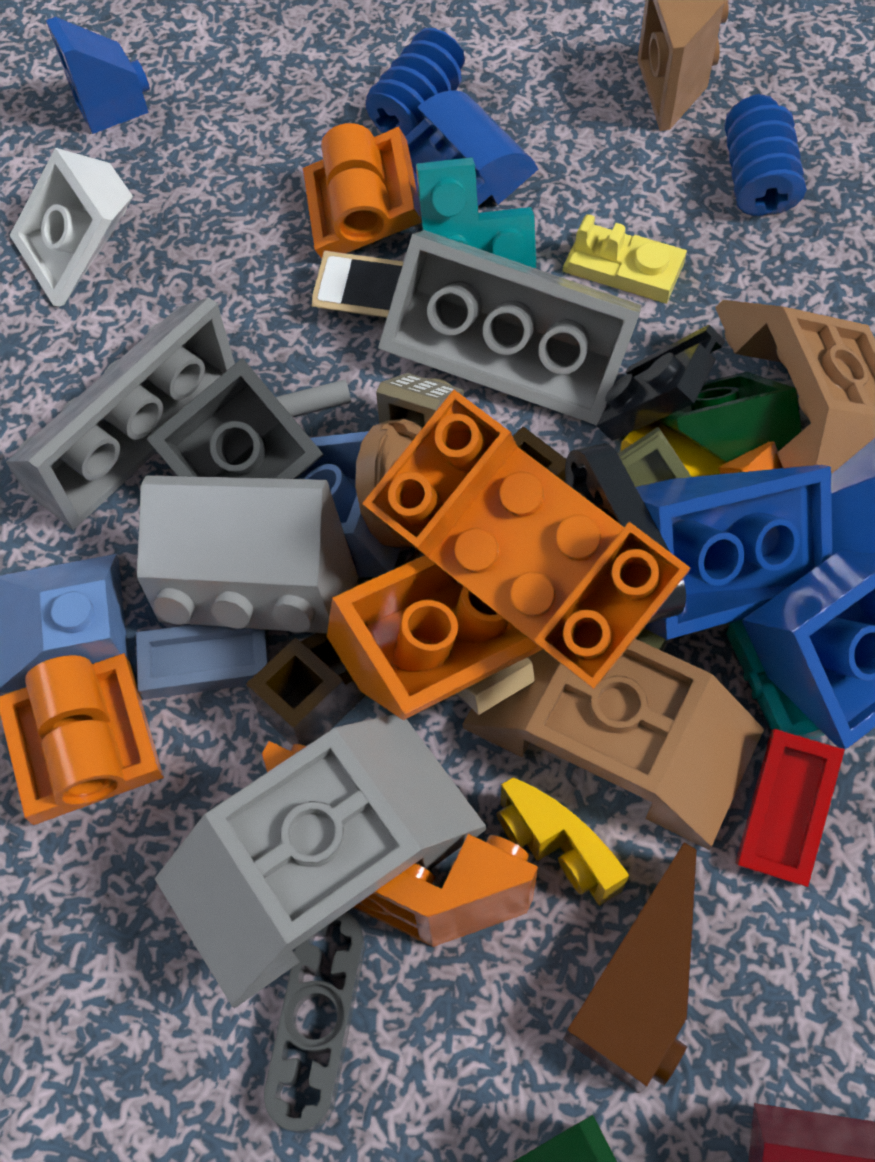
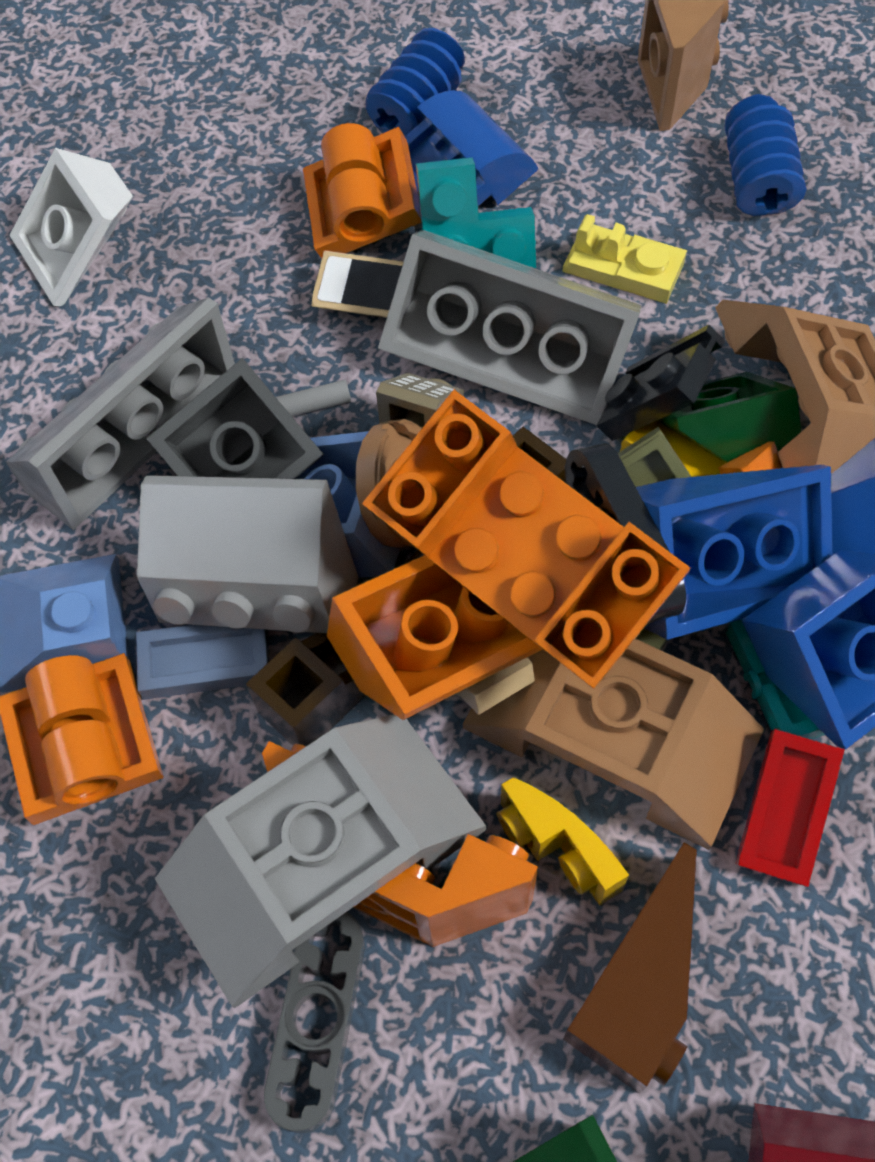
(99, 75): blue slope -> none

